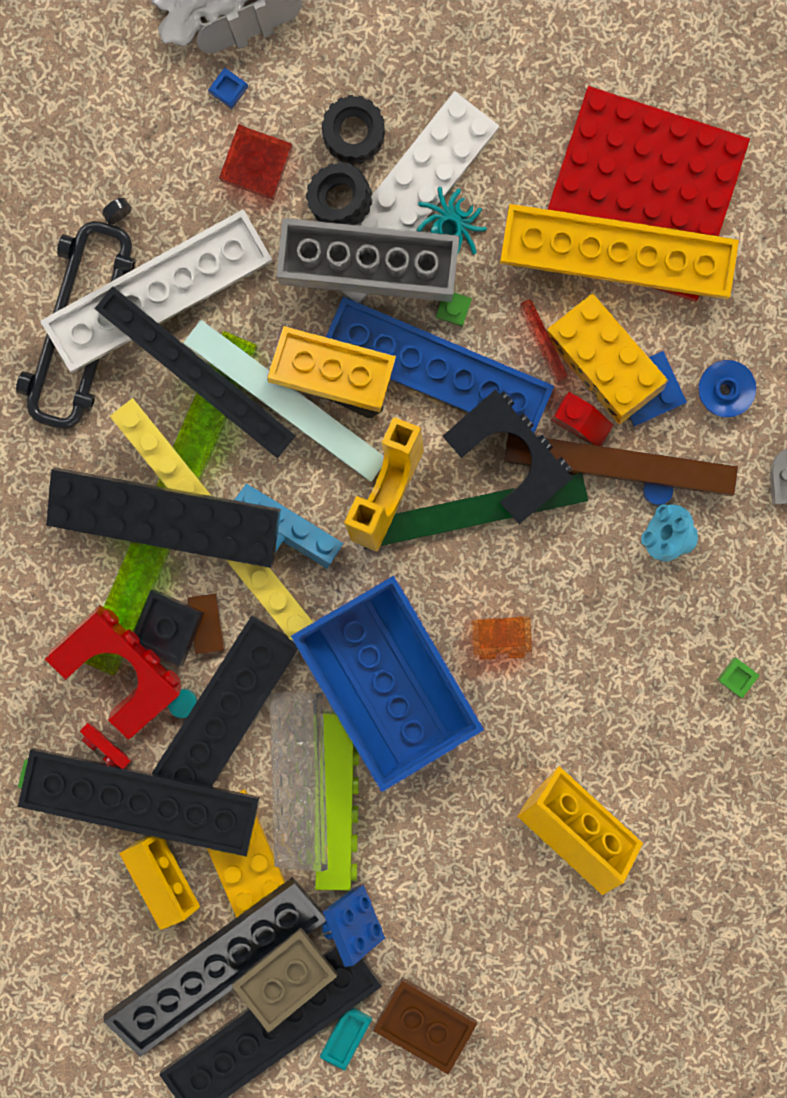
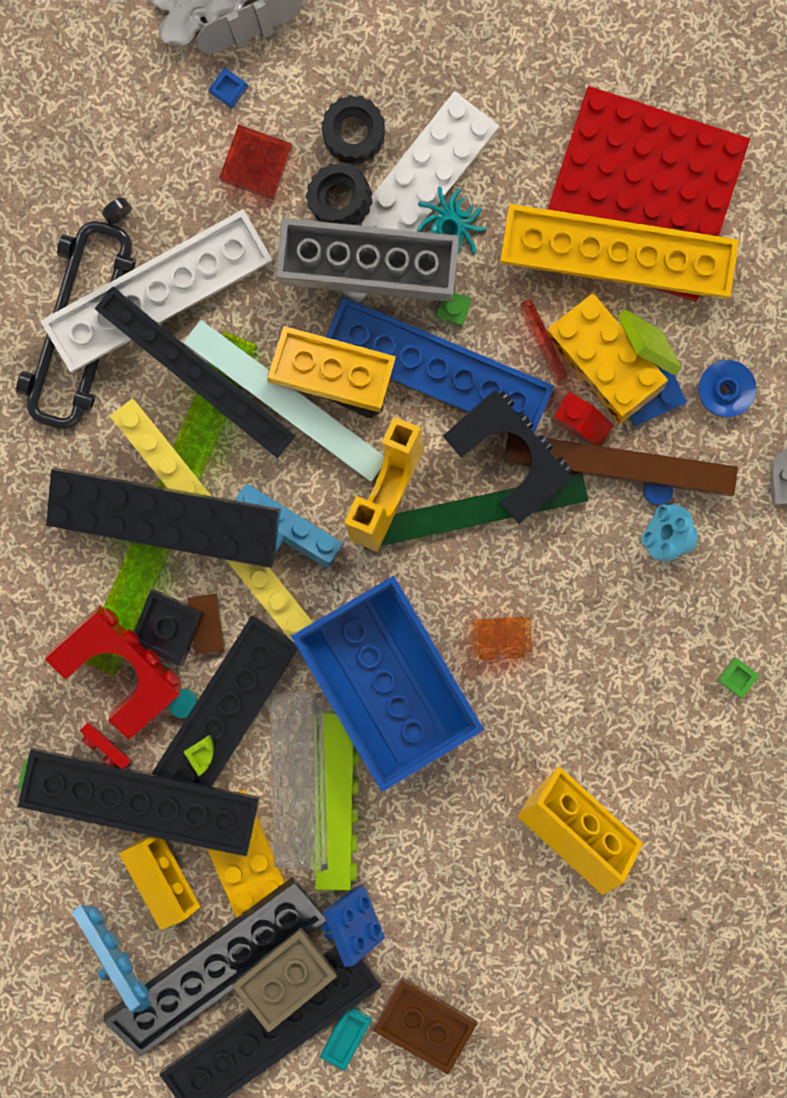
(114, 962): none -> dark azure plate
(201, 755): none -> lime tile
(649, 342): none -> lime tile

